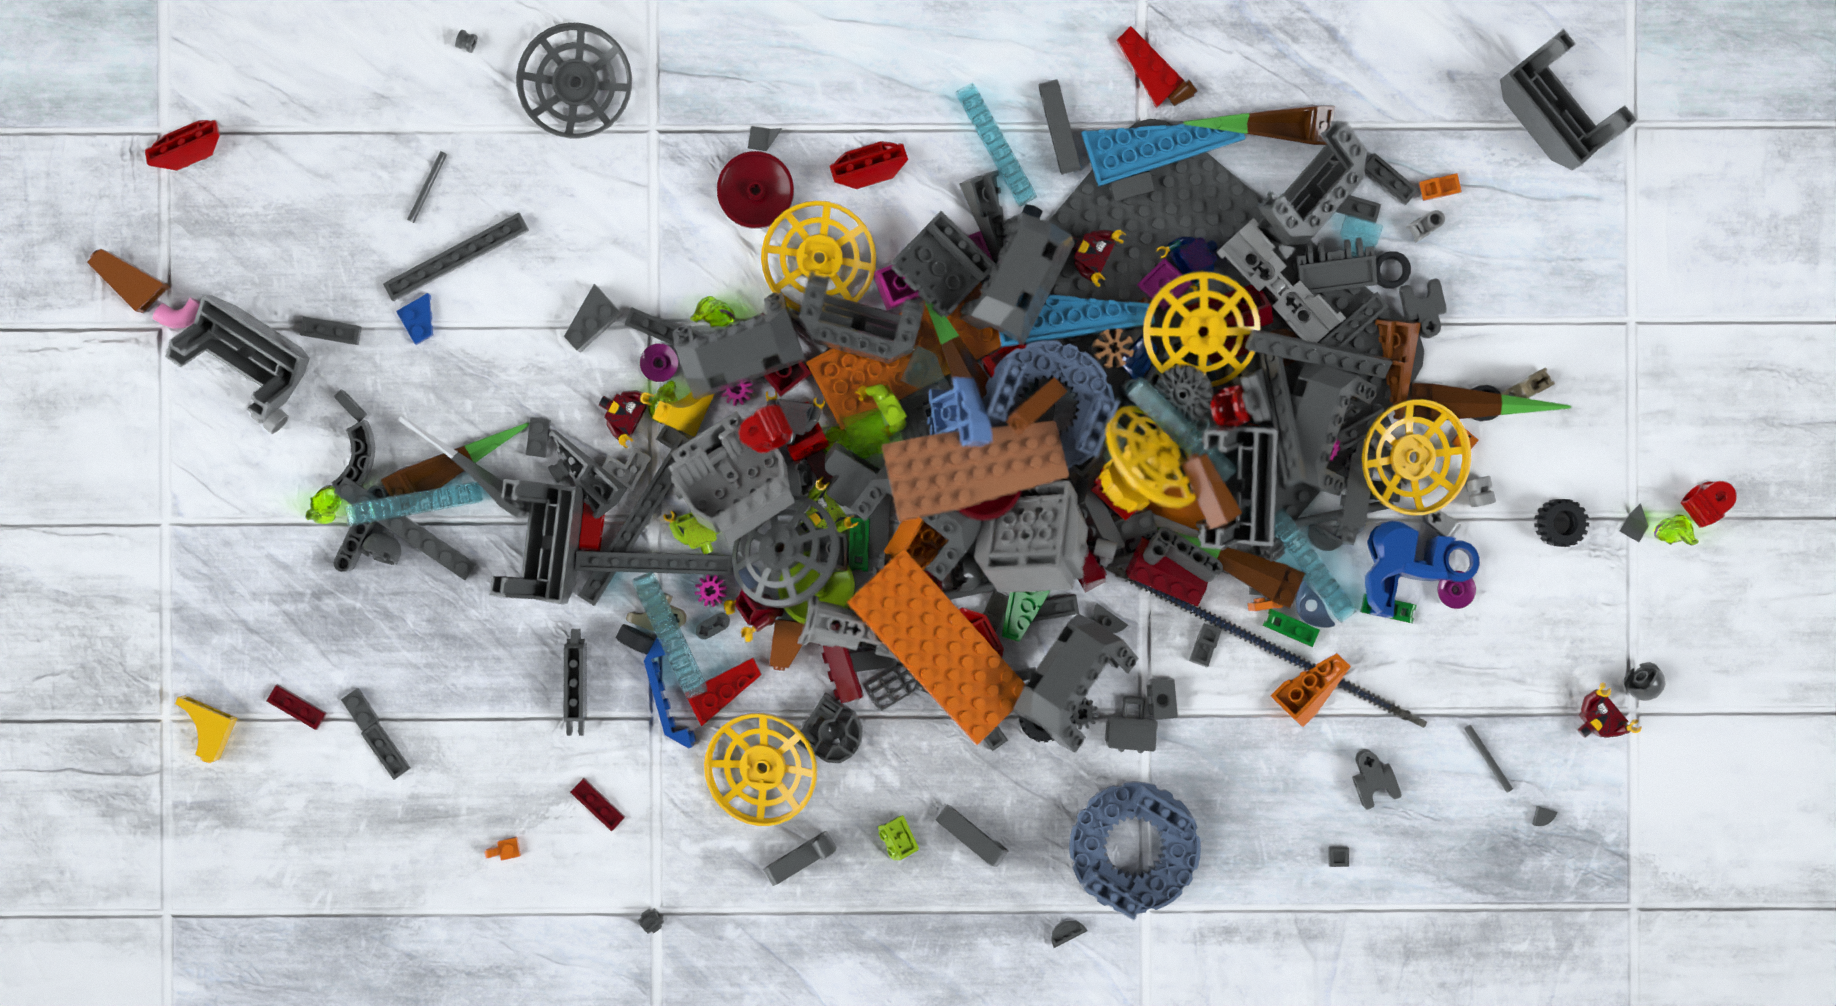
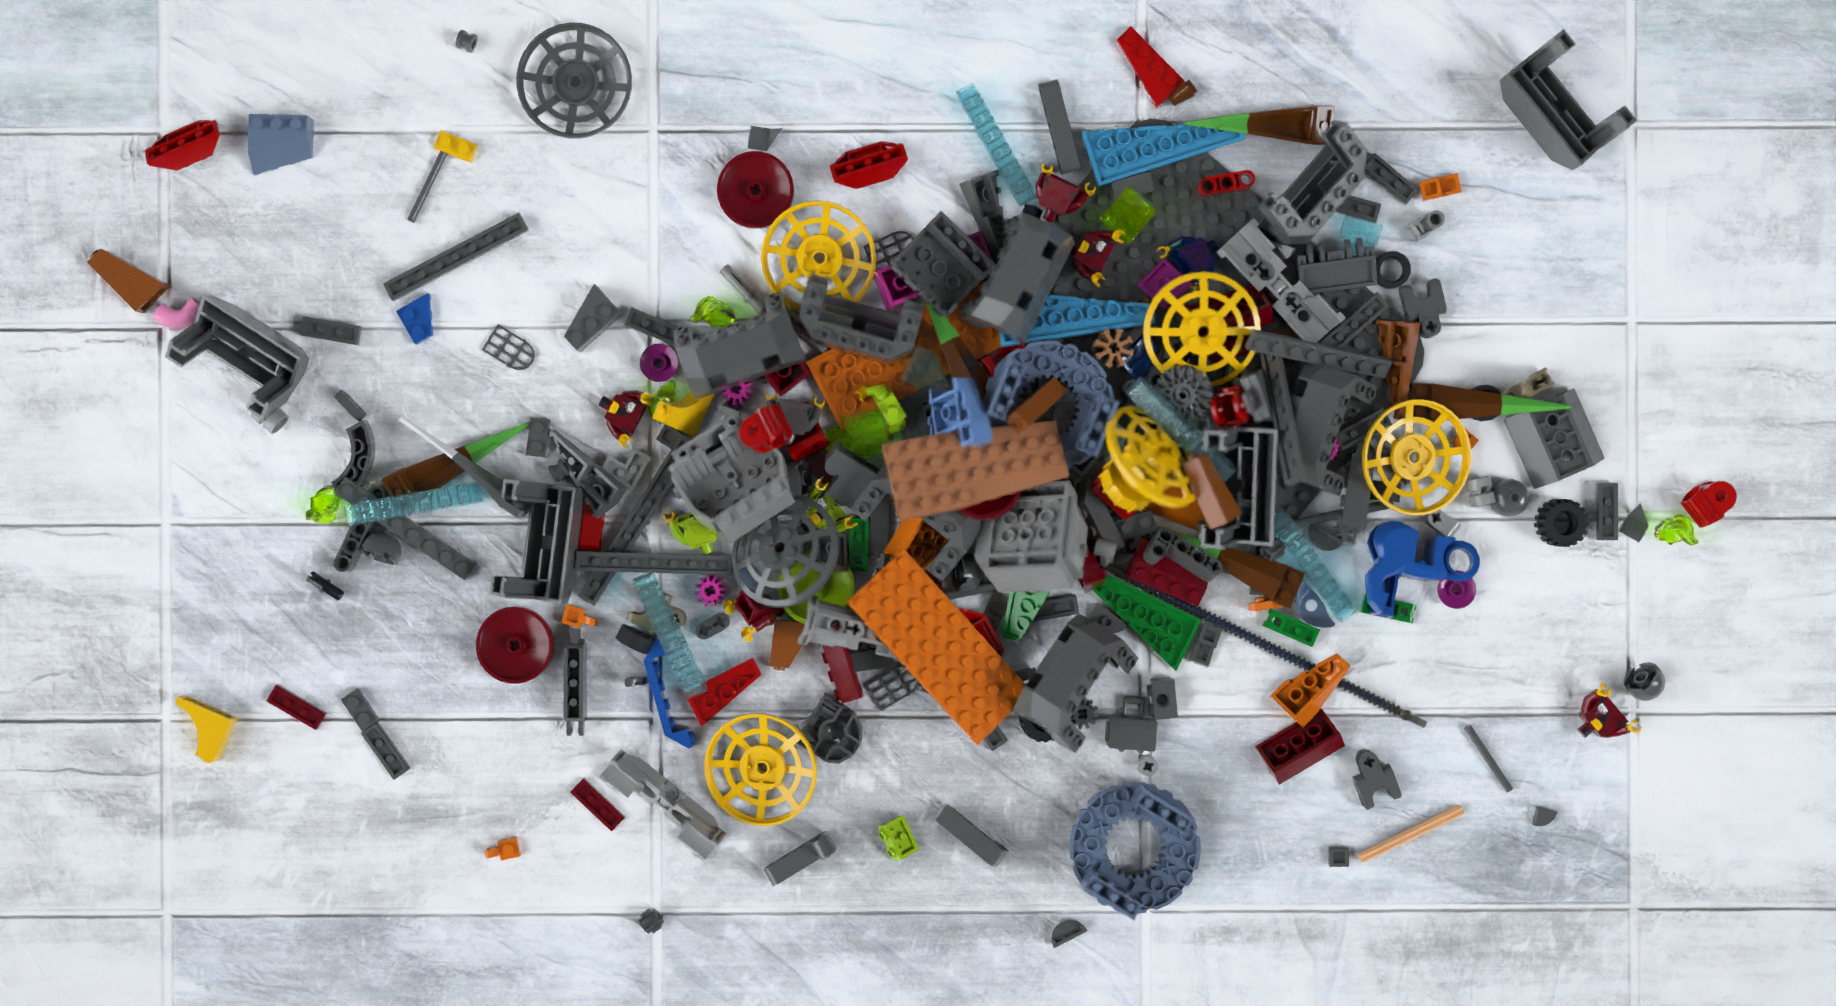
(279, 140): none -> sand blue wedge
(325, 586): none -> black axle
(455, 146): none -> yellow plate
(506, 340): none -> dark grey window
(515, 645): none -> dark red dish
(576, 616): none -> orange plate
(629, 682): none -> dark grey tile
(633, 774): none -> light grey piece
(728, 409): none -> light grey tile
(745, 291): none -> light grey pin
(882, 248): none -> dark grey window
(1059, 194): none -> dark red torso
(1128, 214): none -> clear neon green bracket
(1145, 762): none -> light grey wheel
(1155, 621): none -> green wing
(1218, 188): none -> red beam
(1300, 747): none -> dark red slope
(1410, 833): none -> light nougat axle
(1510, 497): none -> dark grey cylinder
(1543, 445): none -> dark grey slope
(1606, 511): none -> dark grey plate

